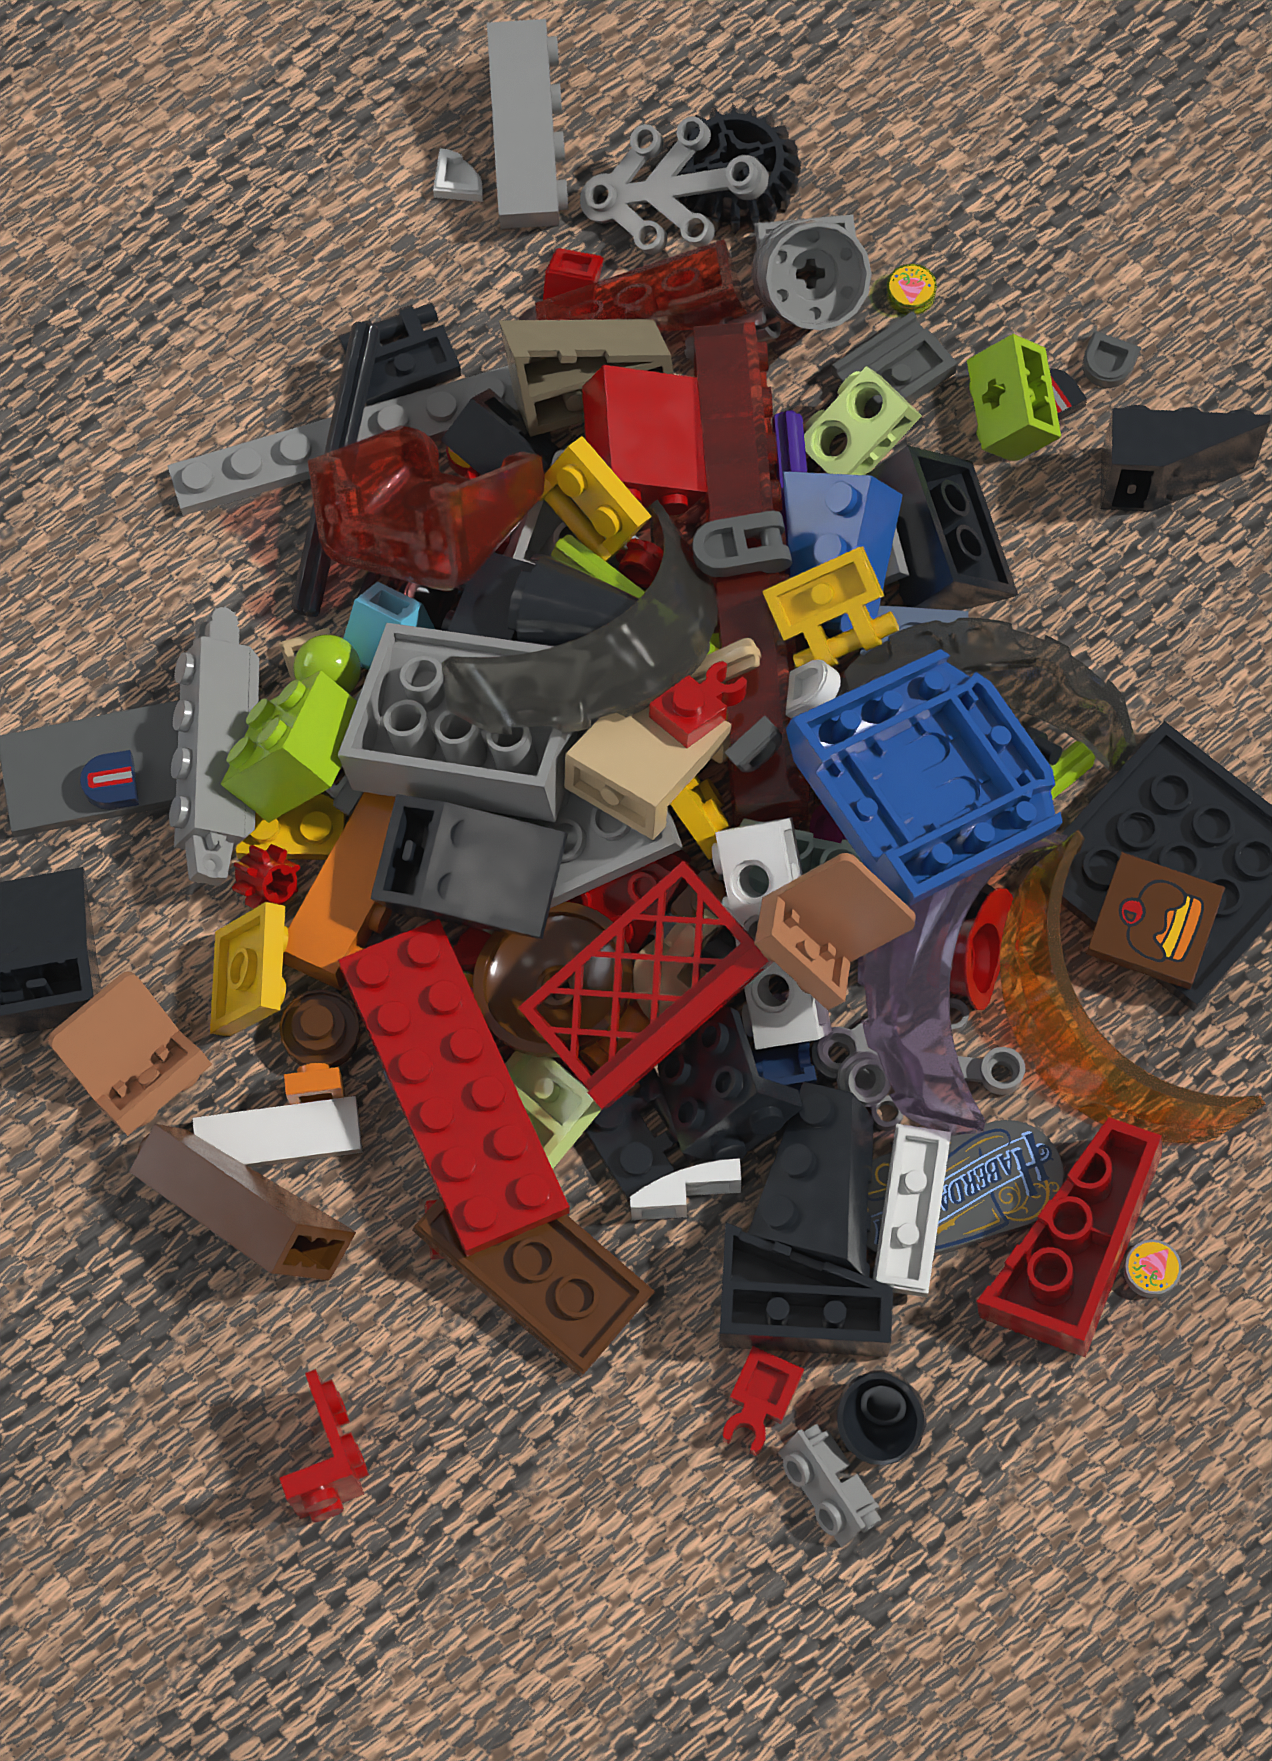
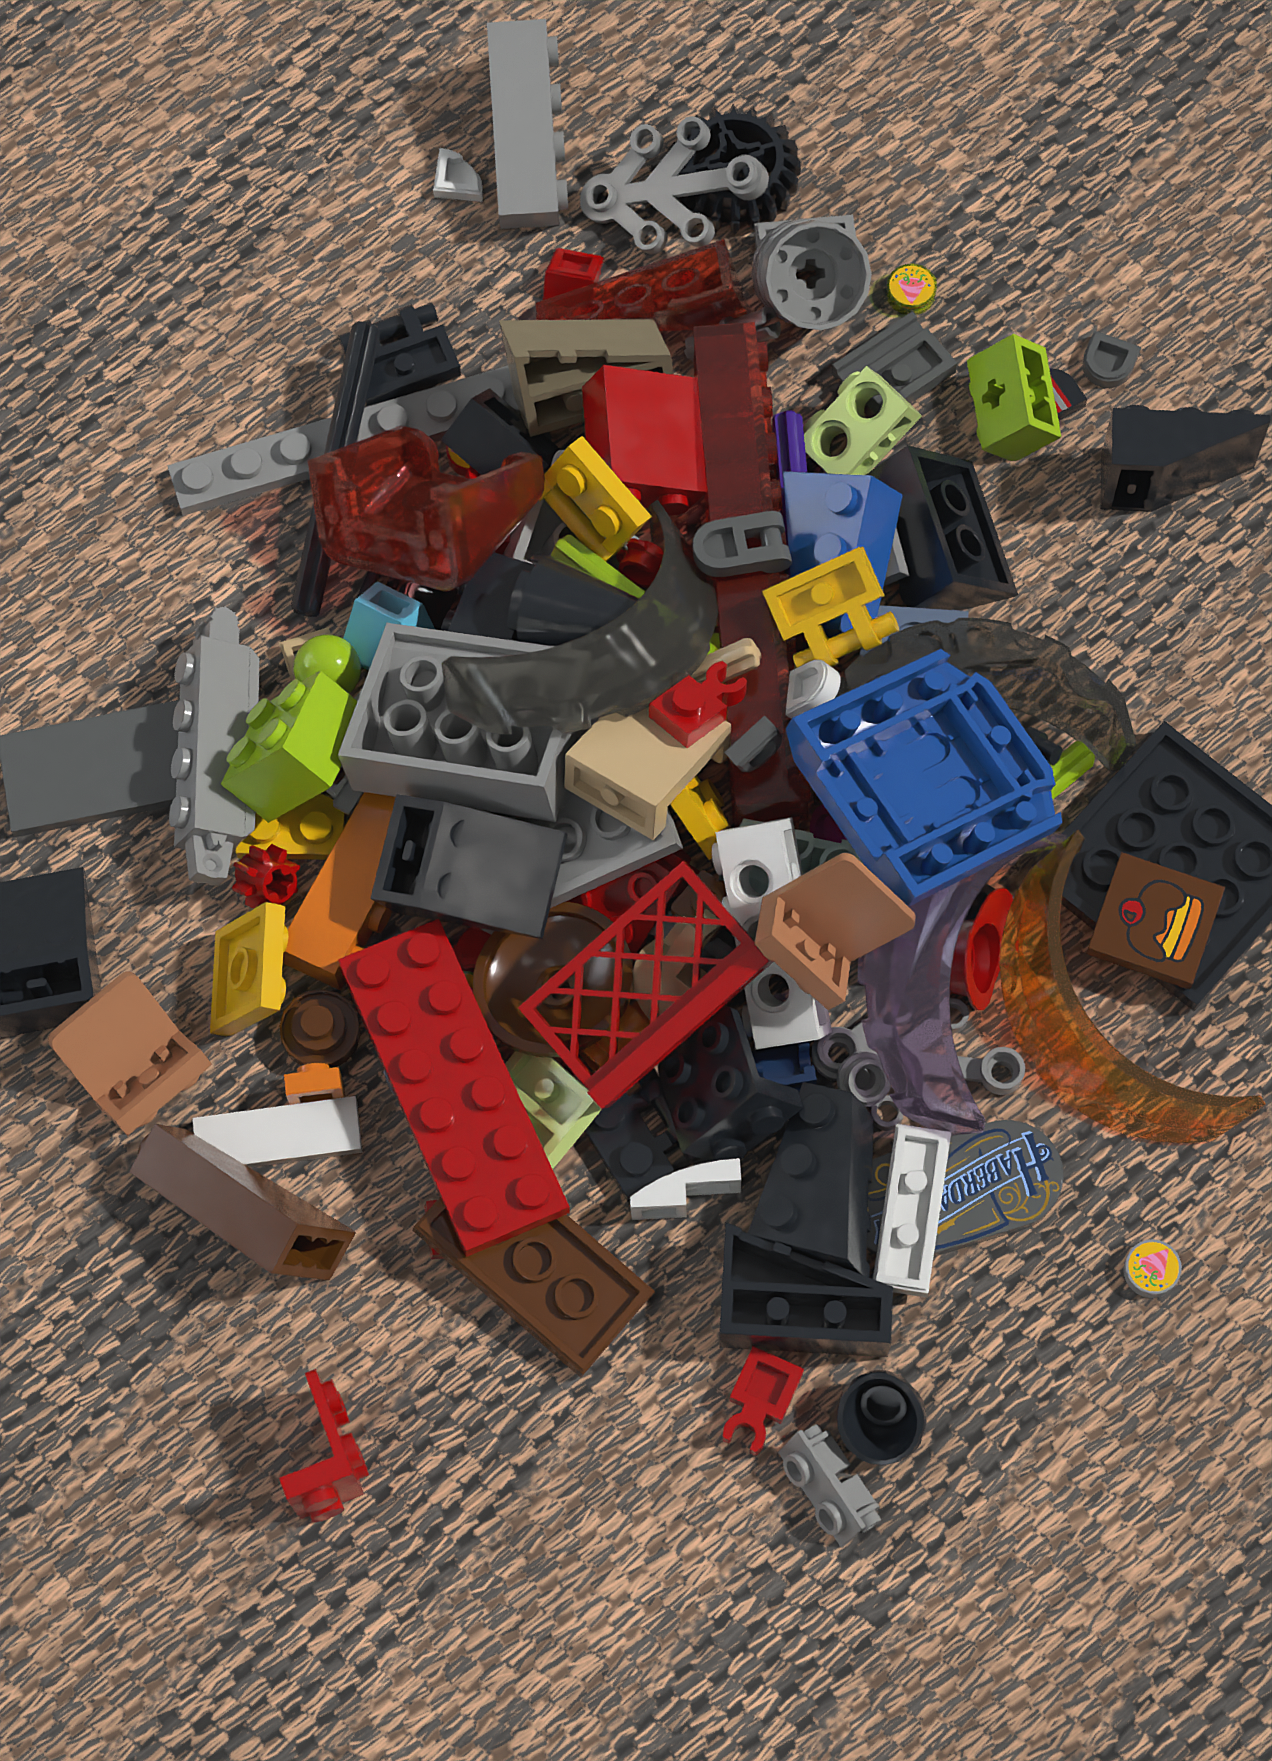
(110, 780): dark blue tile -> none
(1076, 1243): red wedge -> none

